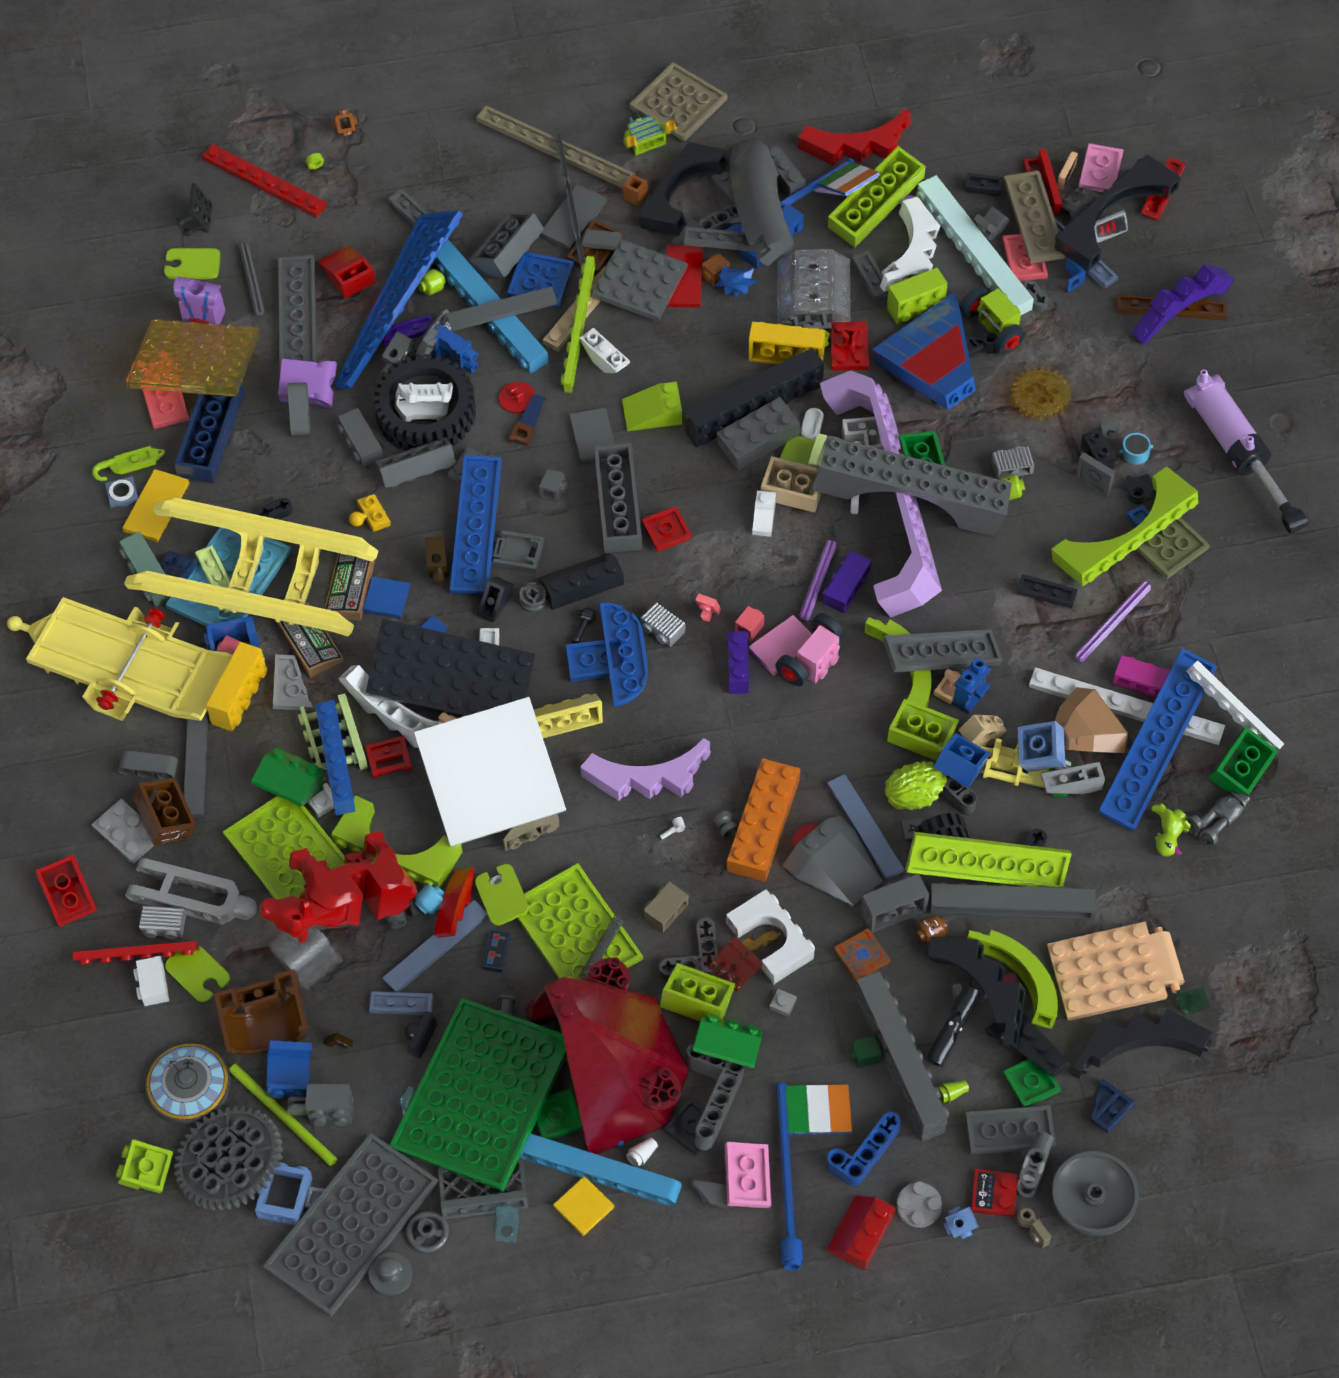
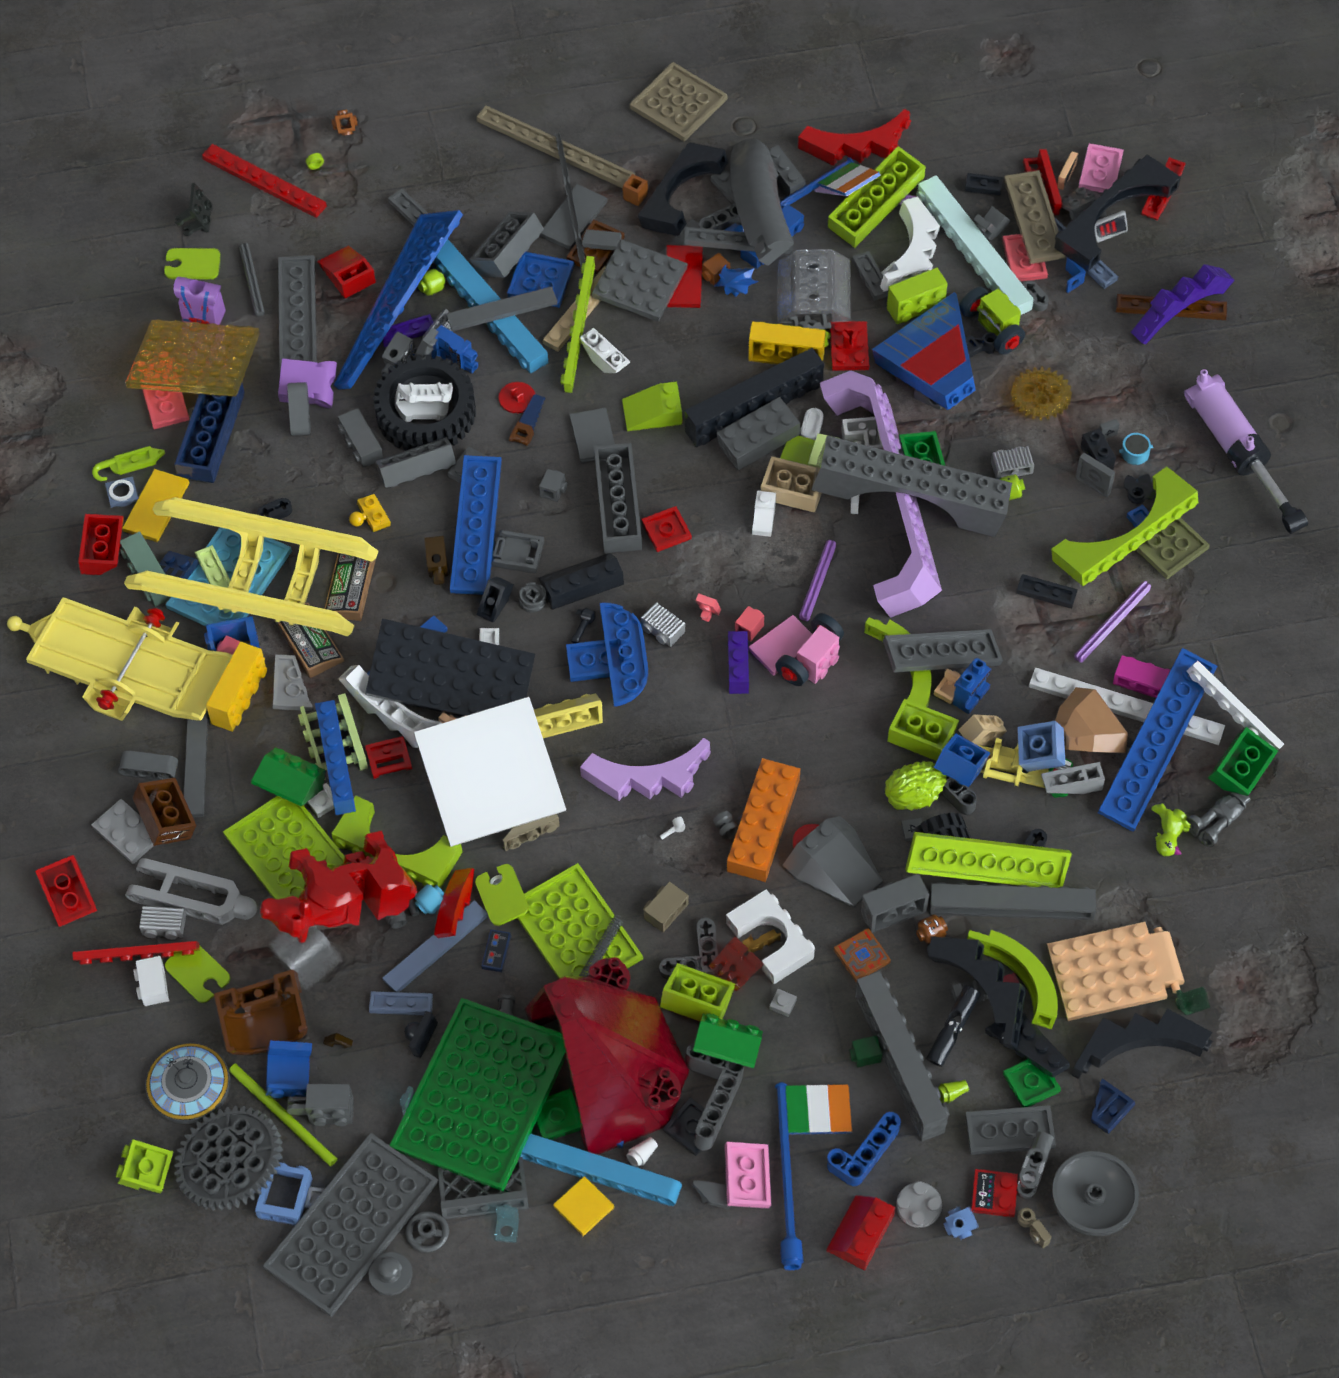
(100, 543): none -> red slope
(386, 597): blue tile -> none
(646, 133): torso -> none
(846, 581): dark purple brick -> none
(865, 827): sand blue tile -> none

